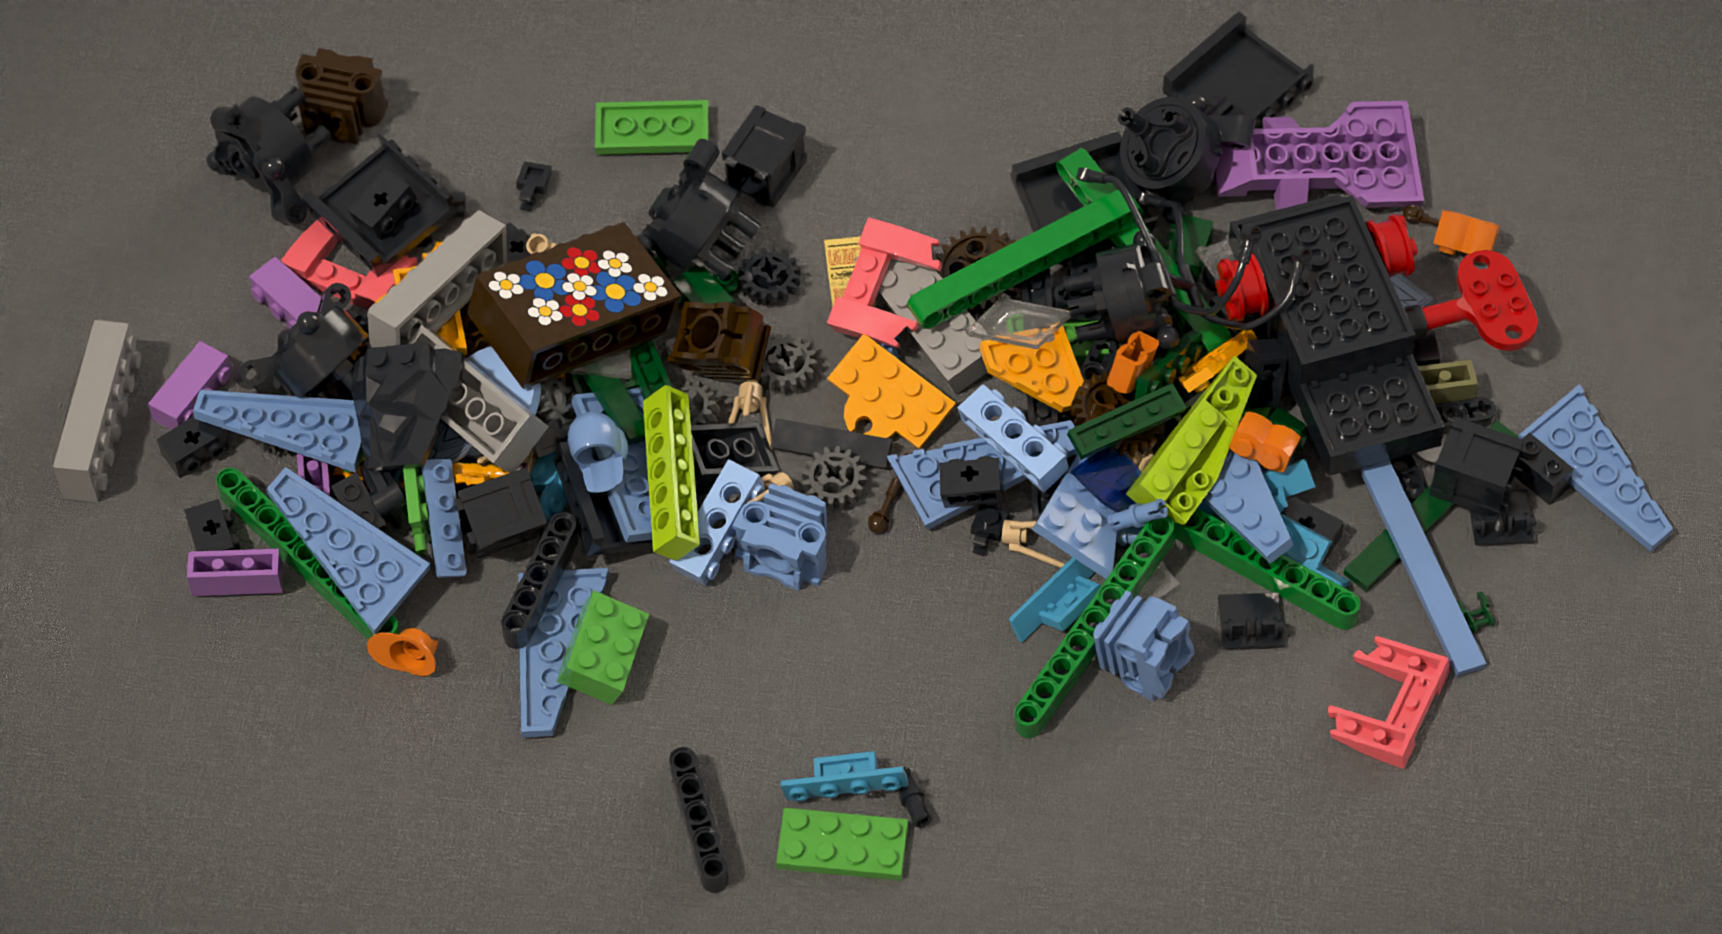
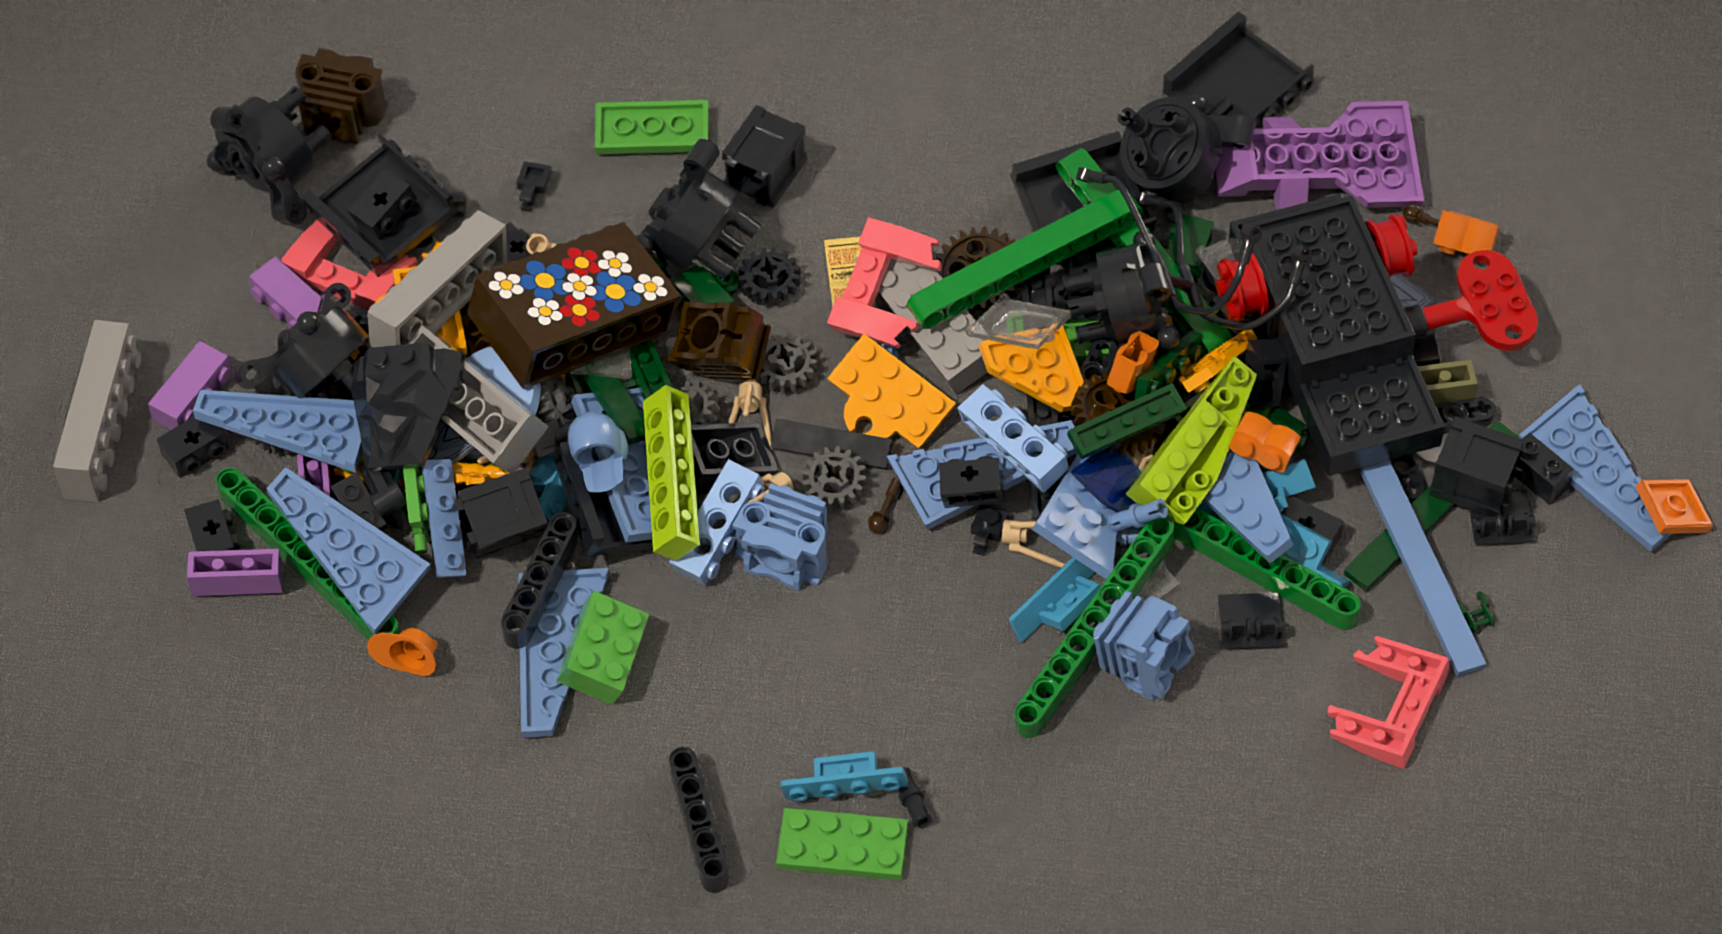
(1674, 506): none -> orange tile

